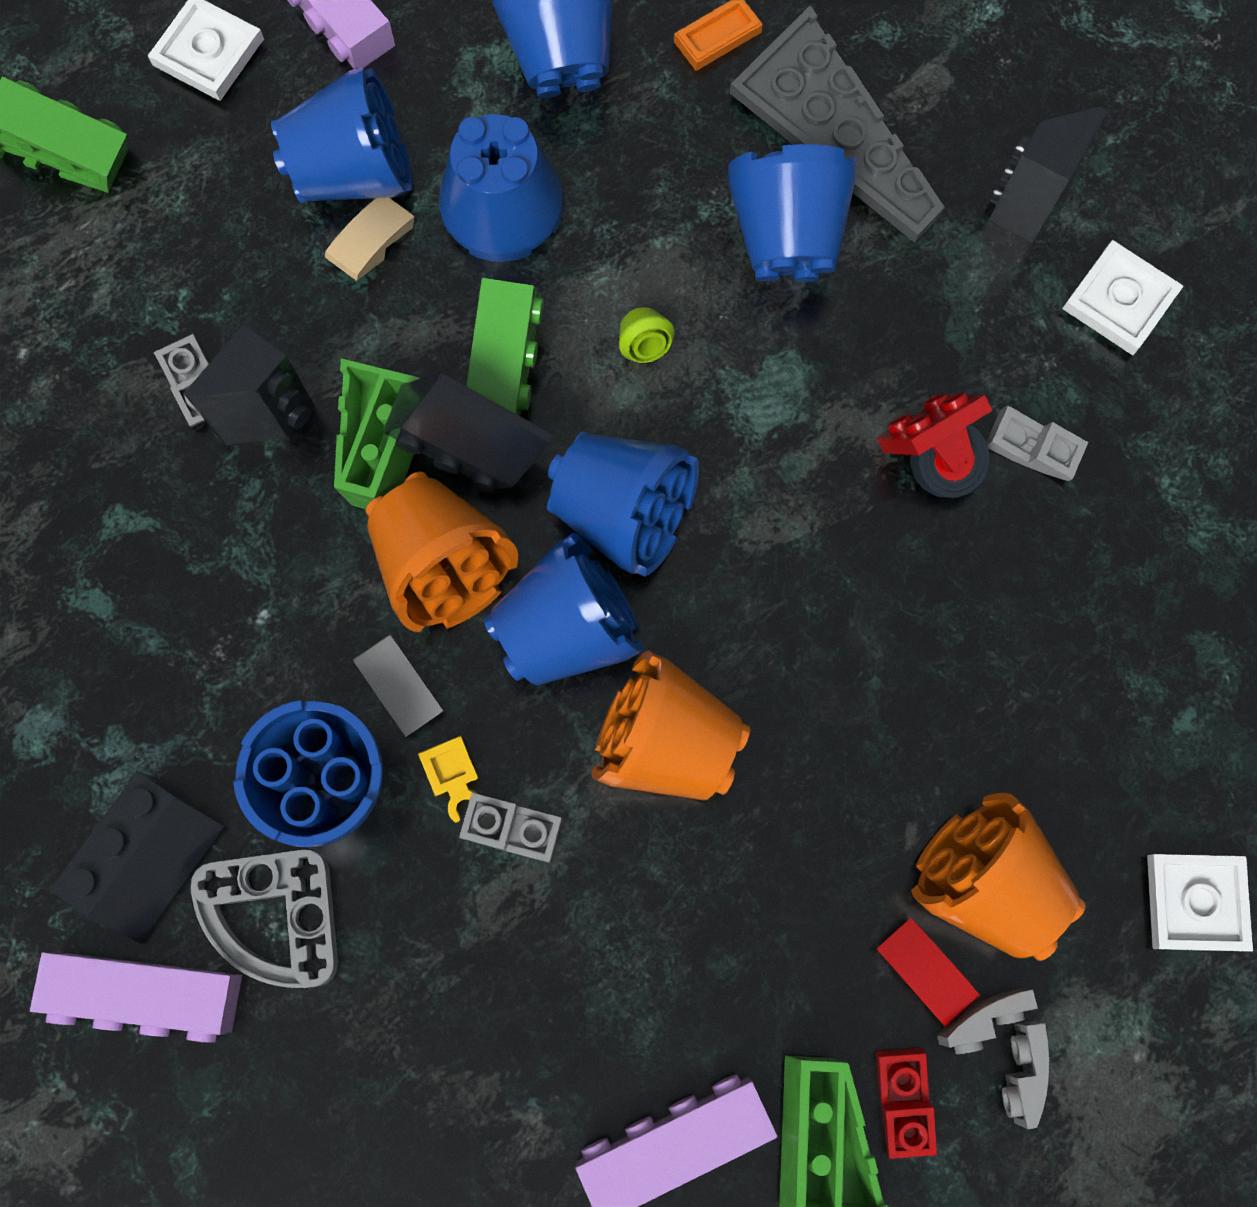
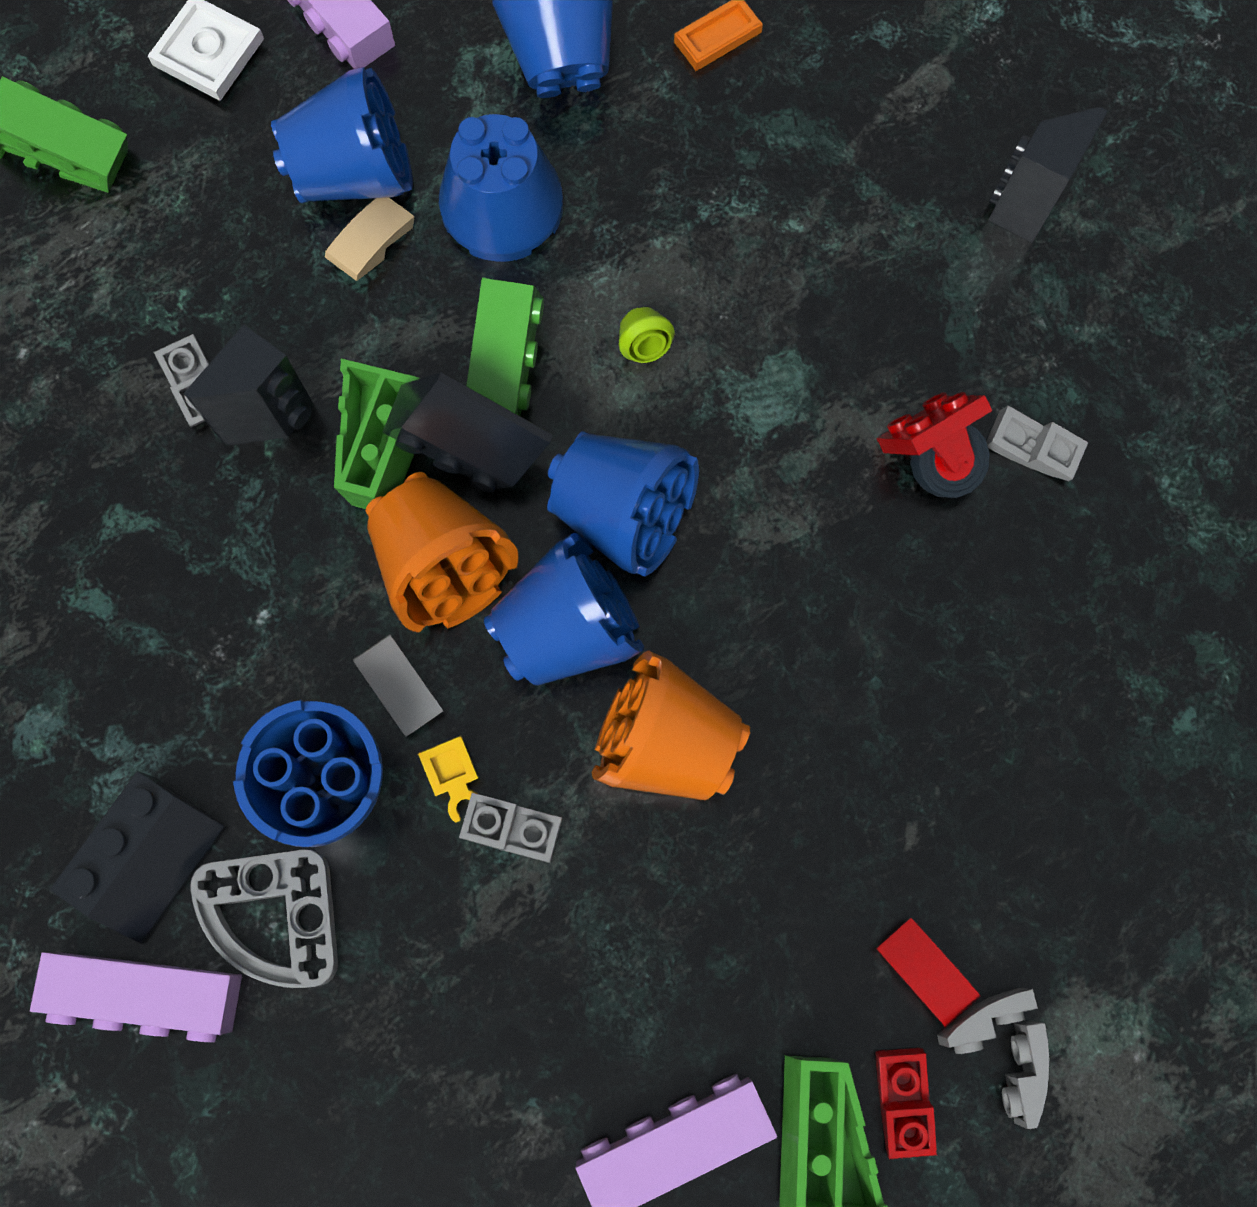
(793, 208): blue cone -> none
(817, 99): dark grey wing -> none
(999, 880): orange cone -> none
(1122, 297): white plate -> none
(1199, 902): white plate -> none

